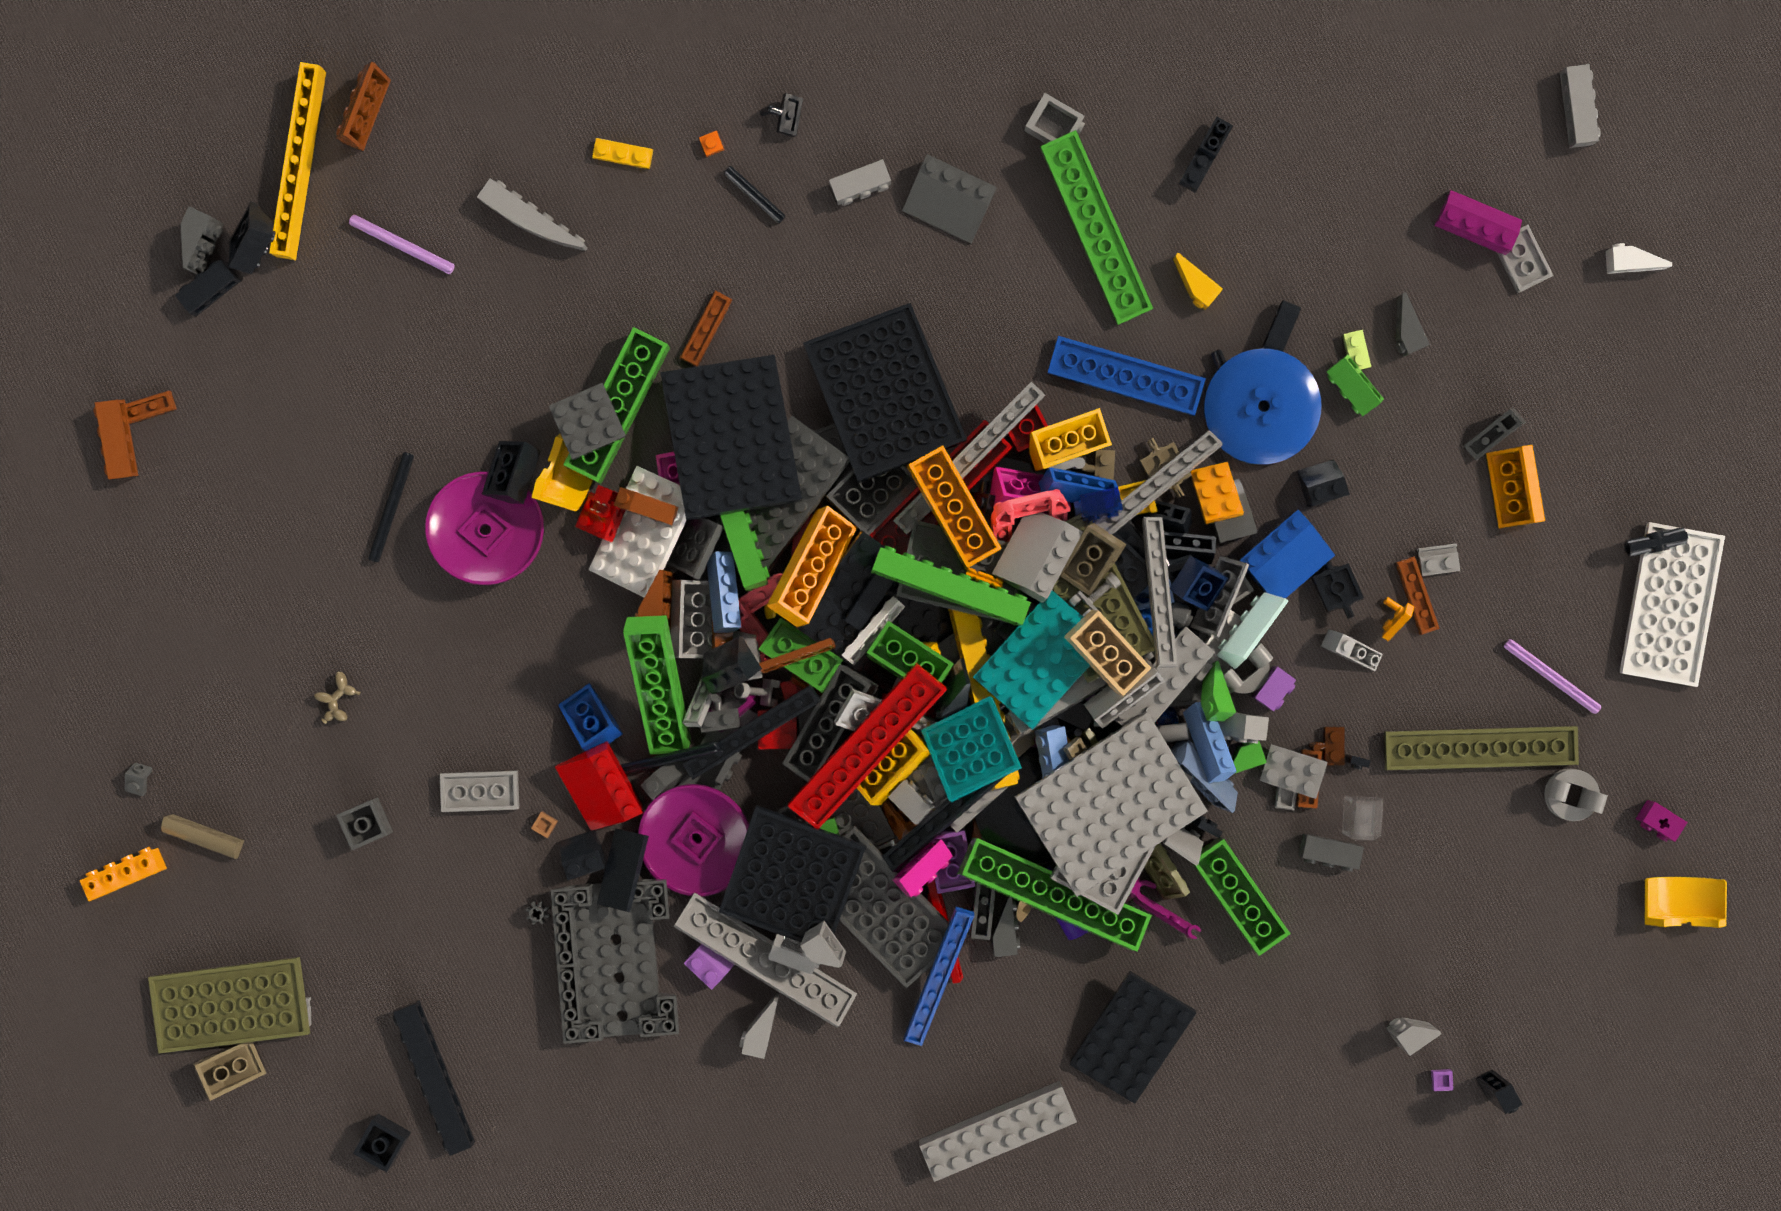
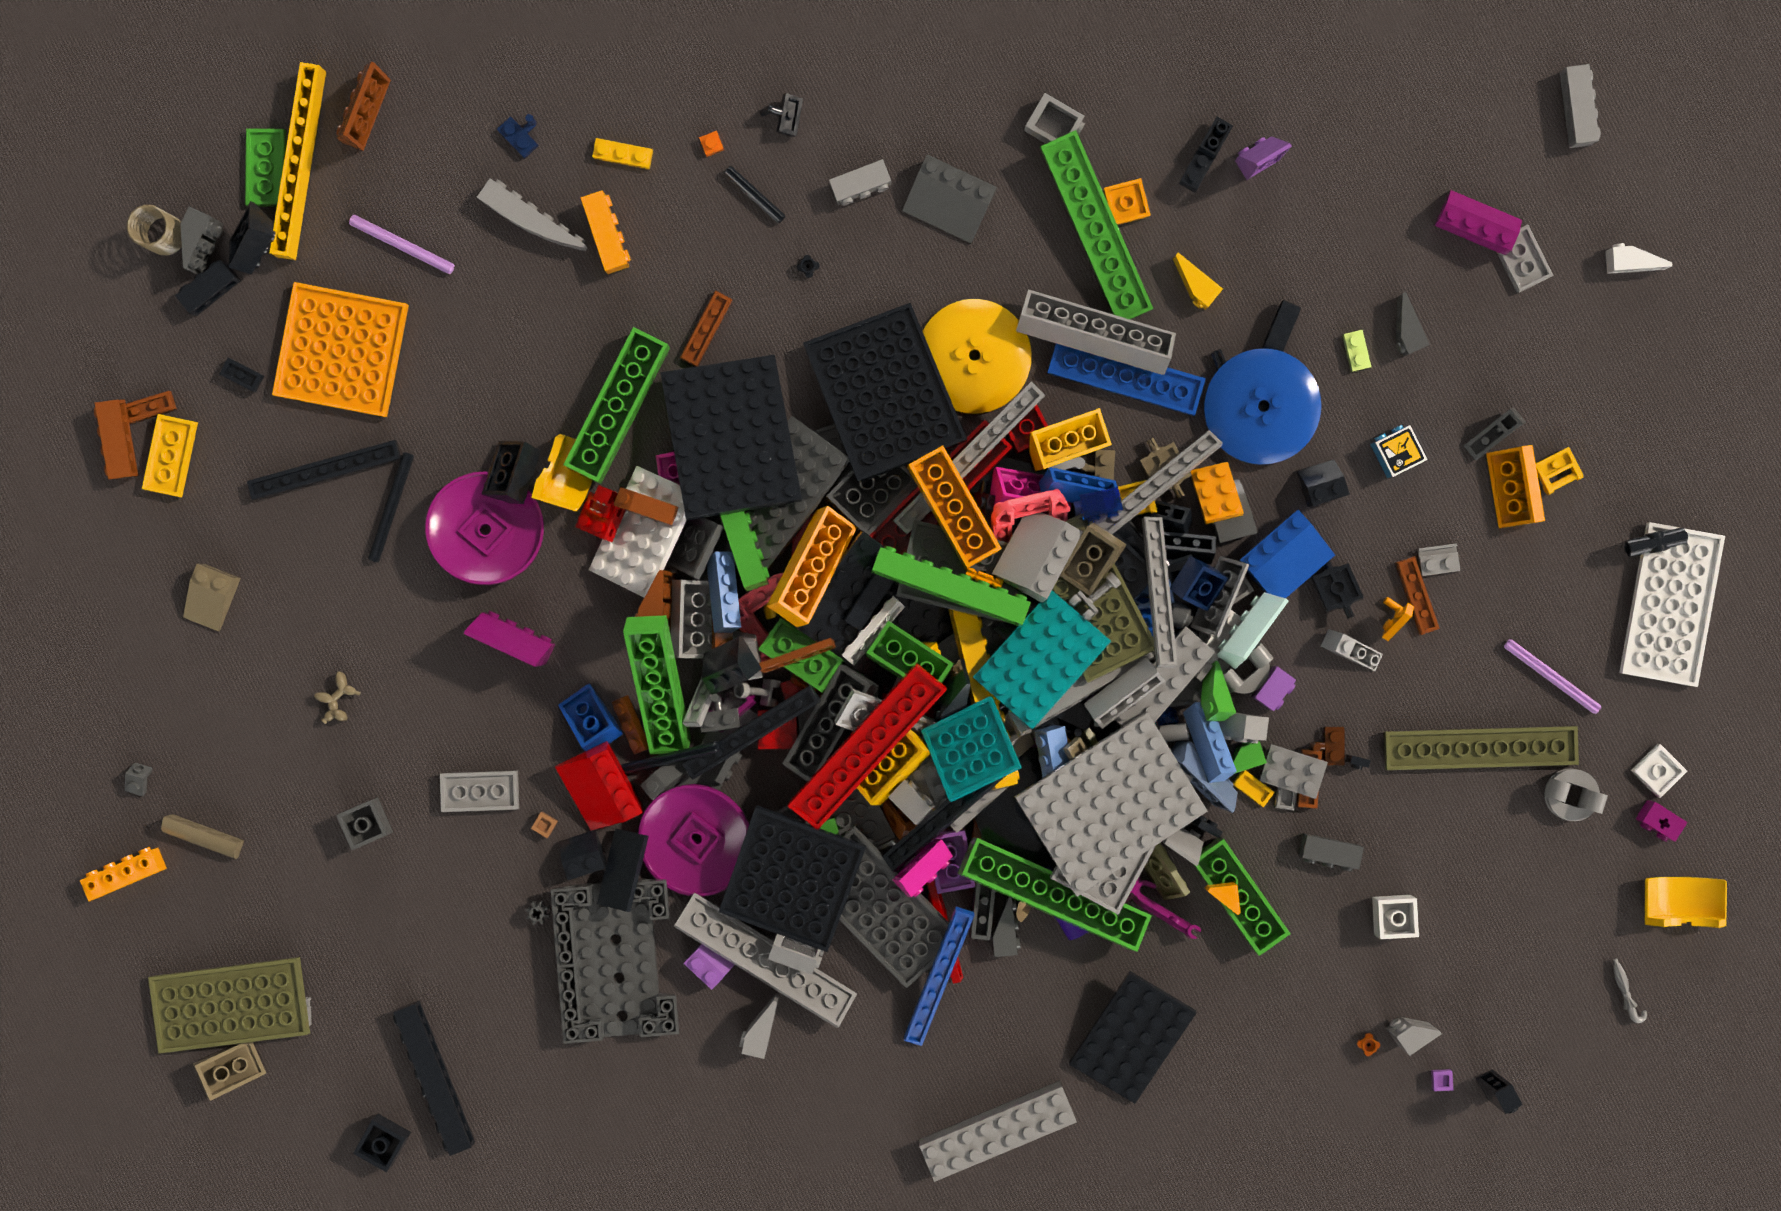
(140, 222): none -> dark tan piece
(169, 455): none -> yellow plate
(210, 596): none -> dark tan slope
(241, 375): none -> black plate
(264, 165): none -> bright green tile
(324, 470): none -> black plate
(340, 349): none -> light orange plate
(511, 639): none -> magenta slope
(518, 135): none -> dark blue plate
(587, 421): dark grey plate -> none
(605, 233): none -> light orange brick
(630, 724): none -> dark orange plate
(807, 260): none -> black plate
(822, 946): light grey slope -> none
(1003, 352): none -> yellow dish
(1096, 332): none -> light grey brick
(1107, 652): tan brick -> none
(1127, 201): none -> light orange plate
(1227, 894): none -> light orange slope
(1253, 788): none -> yellow tile
(1261, 156): none -> medium lavender slope
(1354, 385): bright green brick -> none
(1362, 817): clear slope -> none
(1368, 1050): none -> orange plate
(1395, 916): none -> white brick
(1398, 451): none -> piece
(1556, 464): none -> yellow plate
(1629, 1003): none -> light grey piece
(1659, 770): none -> white tile

